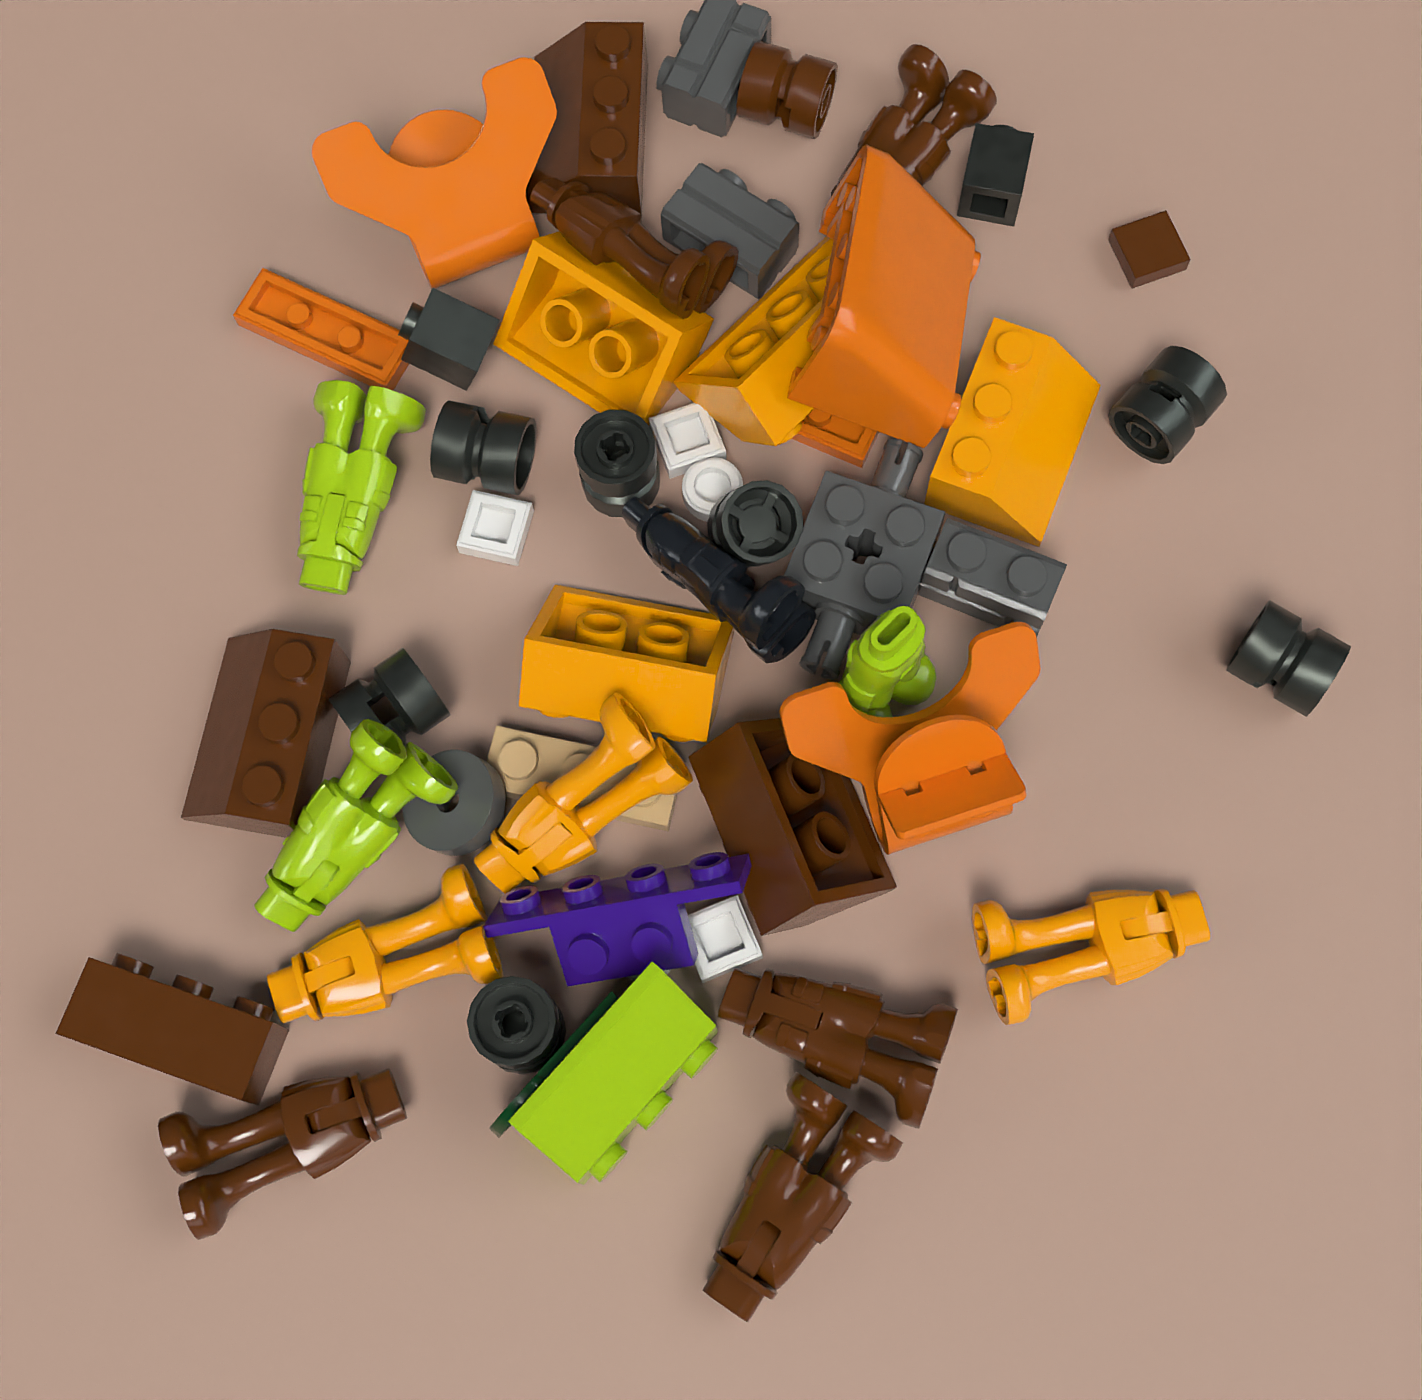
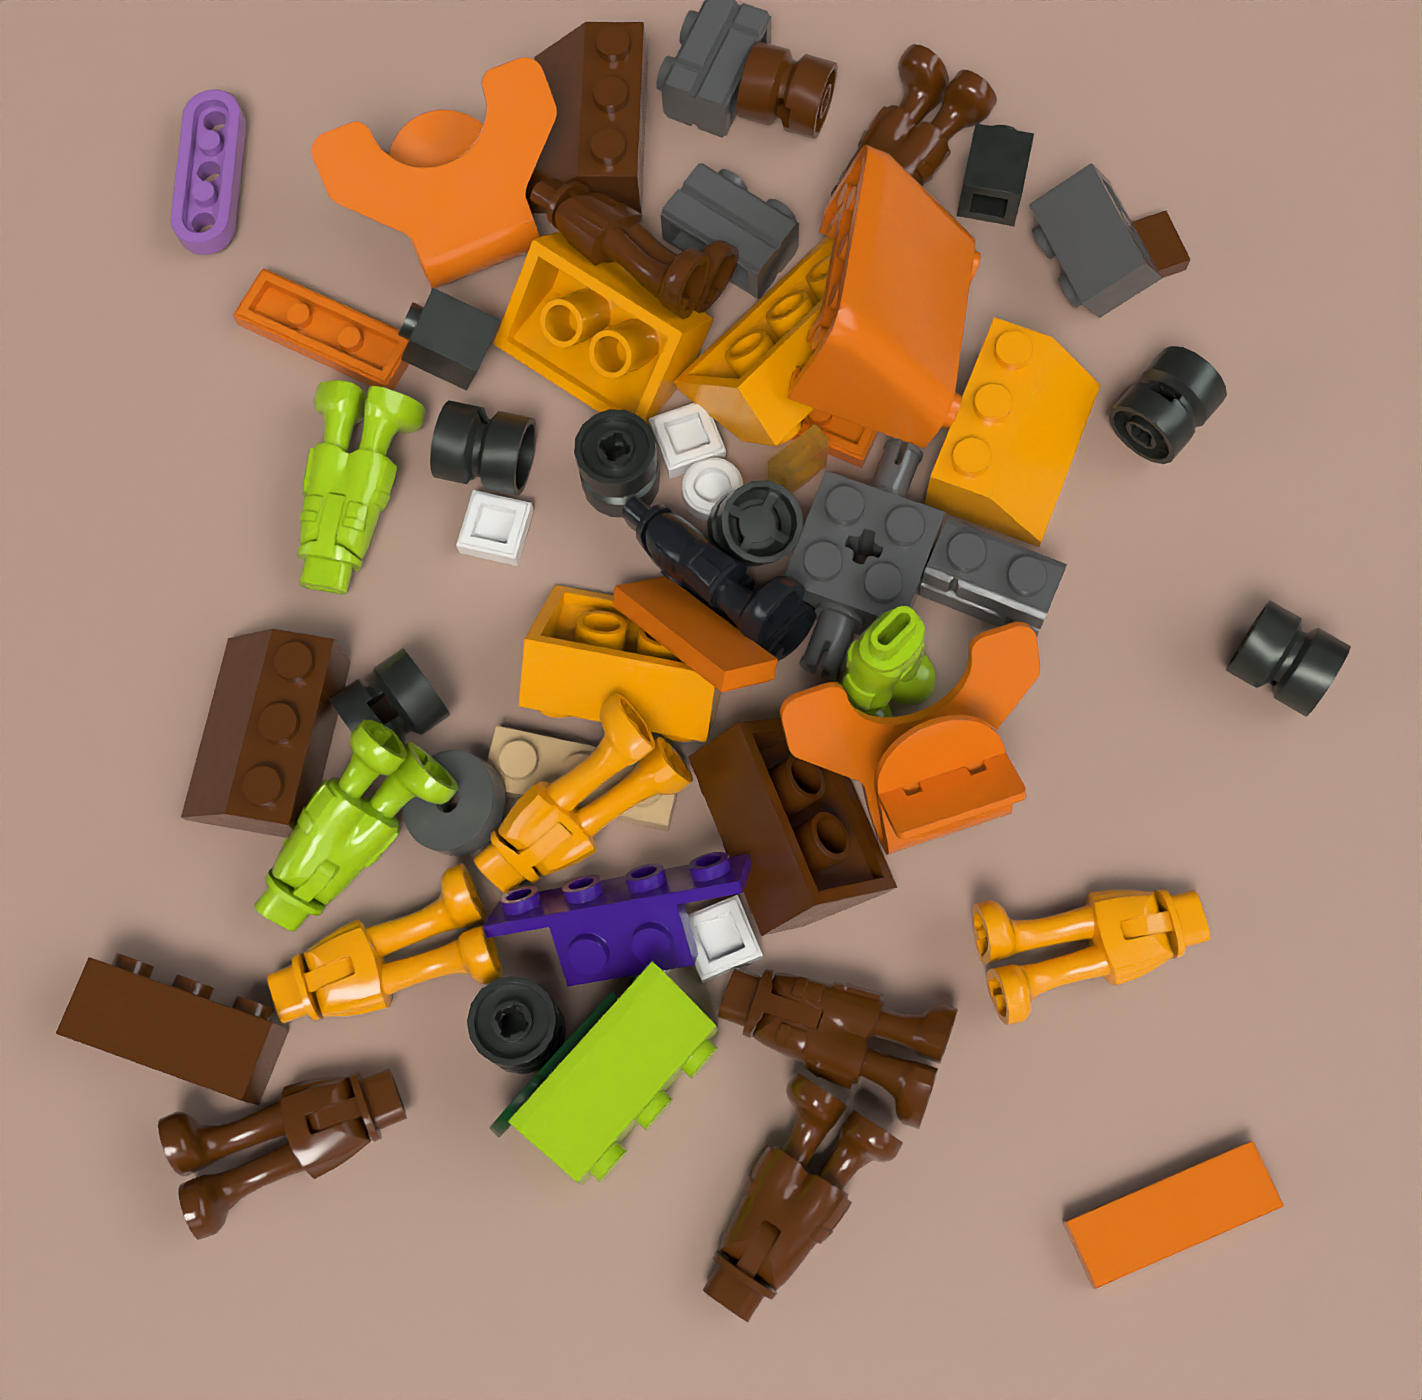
(200, 156): none -> medium lavender plate
(695, 634): none -> orange tile
(800, 460): none -> clear yellow tile
(1093, 241): none -> dark grey brick
(1173, 1214): none -> orange tile

